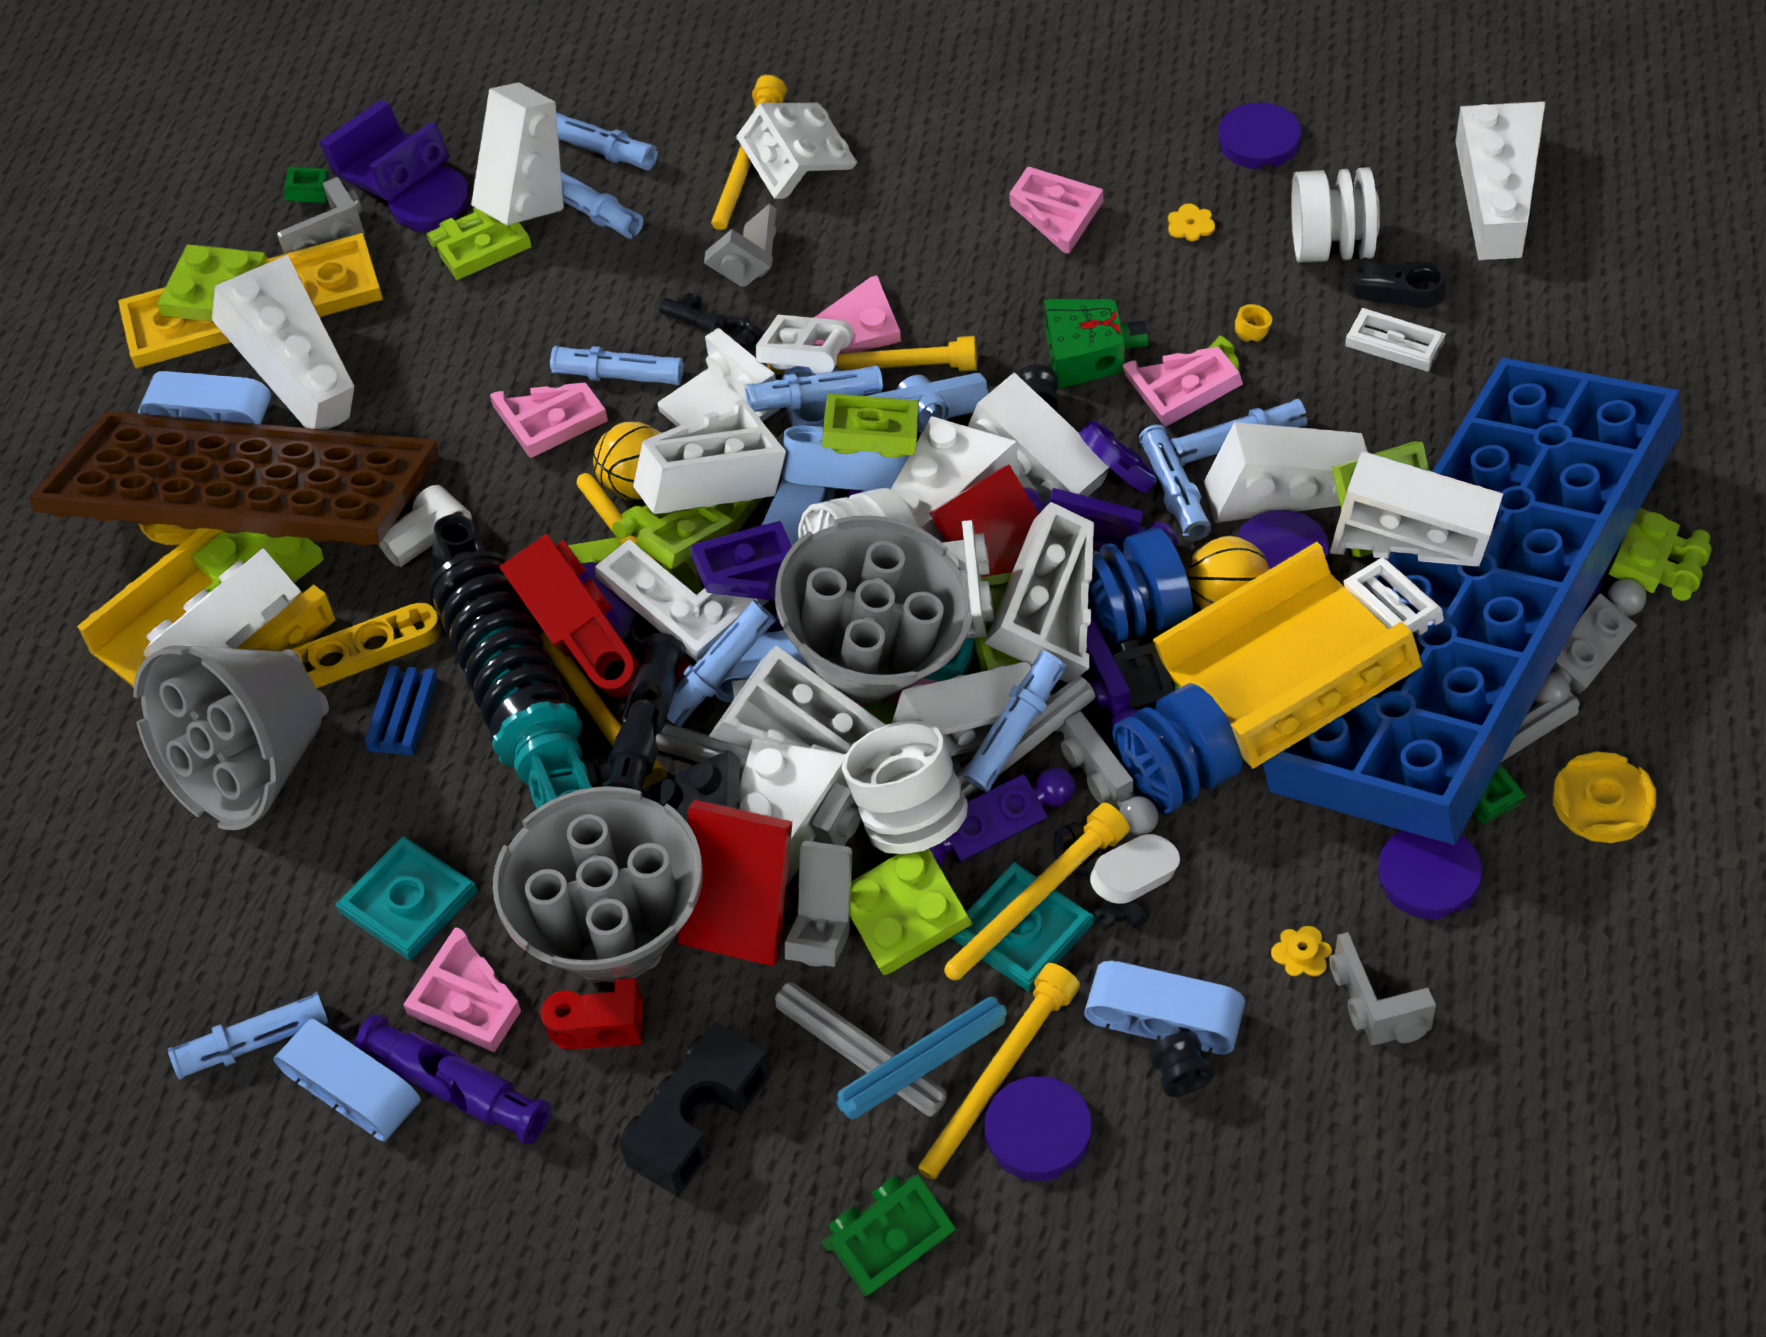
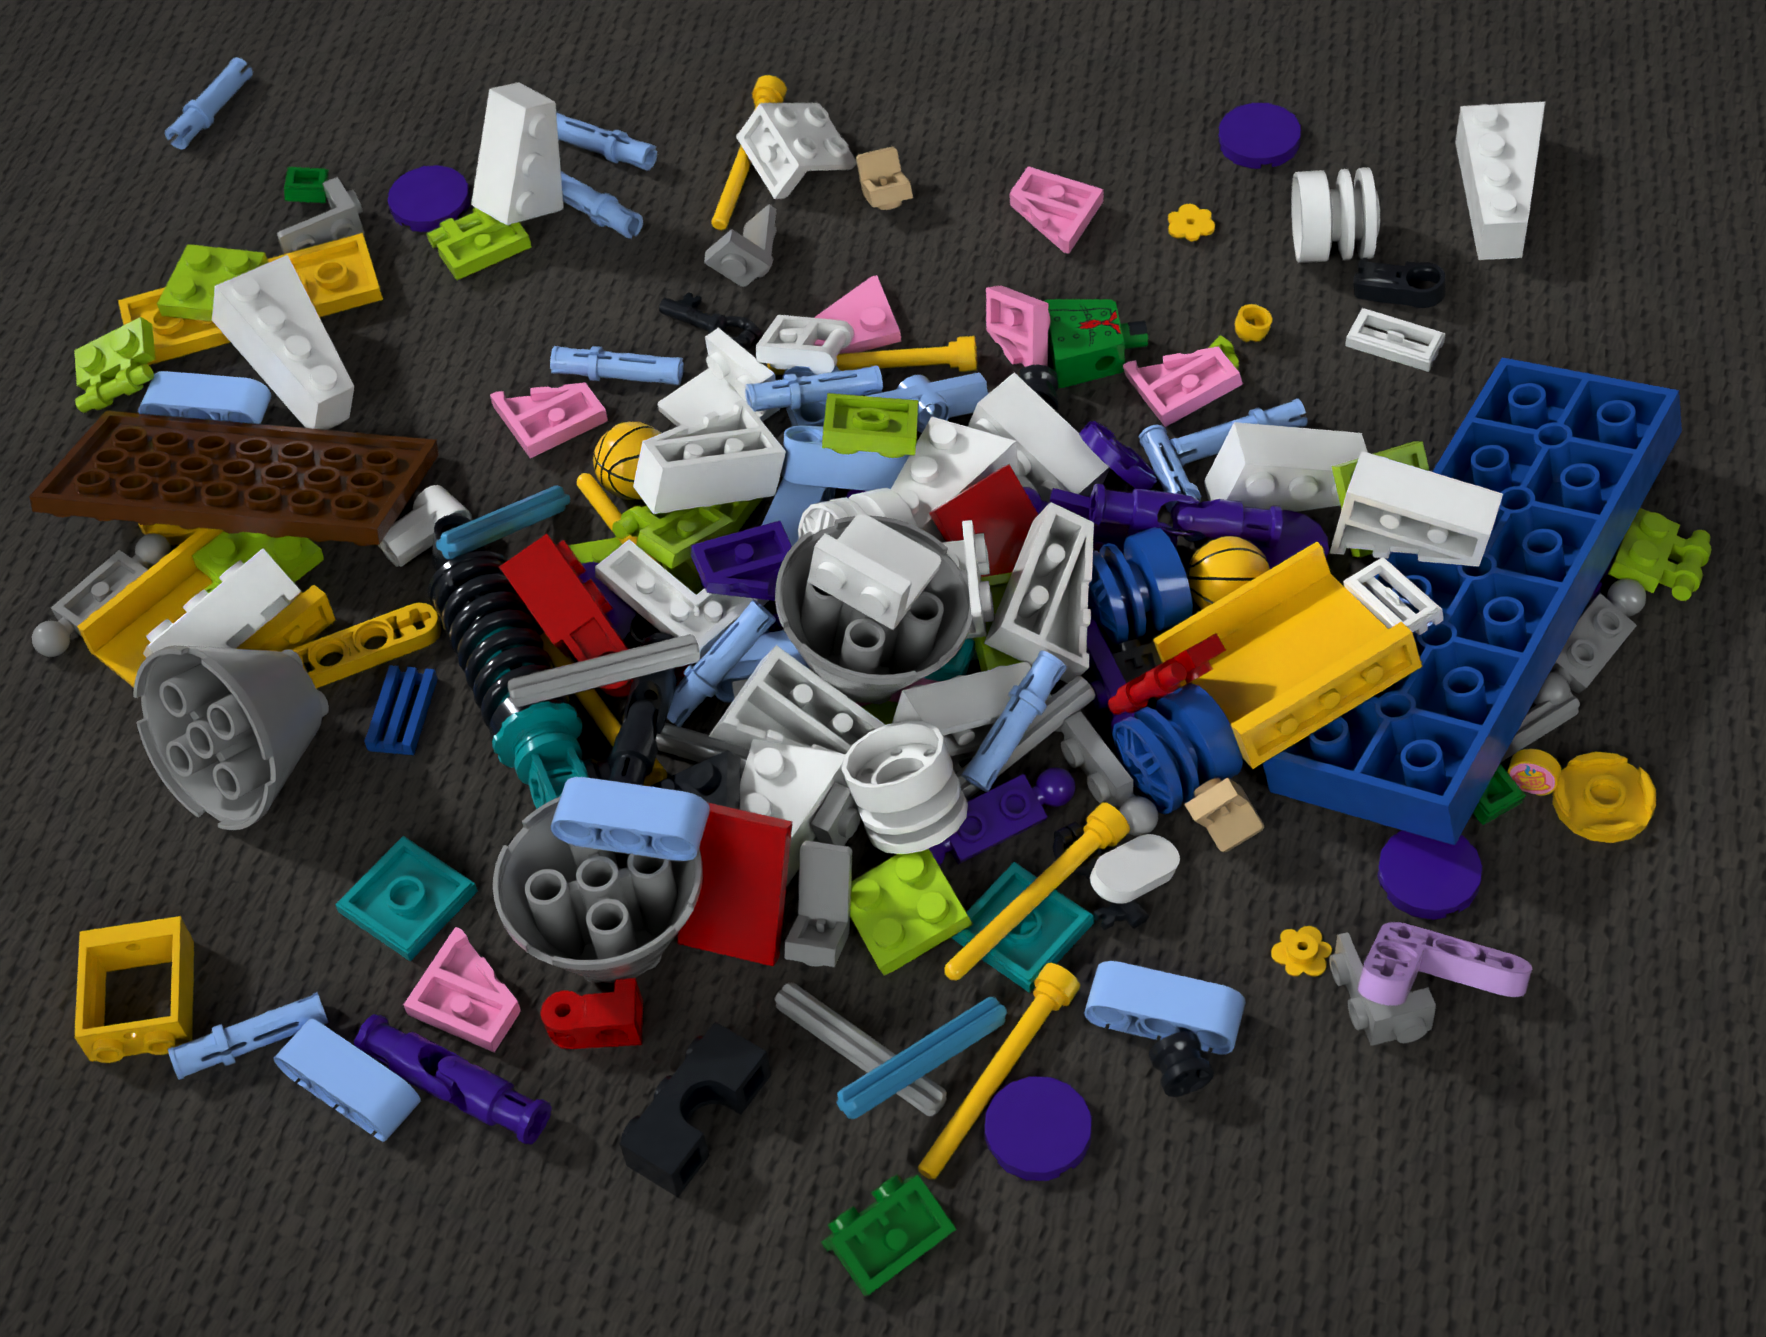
(110, 578): none -> light grey plate
(114, 364): none -> lime plate
(126, 948): none -> yellow window
(200, 113): none -> light blue pin
(380, 156): dark purple panel -> none
(502, 522): none -> dark azure axle
(603, 670): none -> light grey axle
(630, 818): none -> light blue beam
(873, 569): none -> white bracket
(882, 178): none -> tan bracket
(1018, 325): none -> bright pink wing
(1166, 676): none -> red plate
(1211, 518): none -> dark purple piece
(1225, 813): none -> tan bracket
(1406, 949): none -> lavender beam
(1535, 771): none -> tile

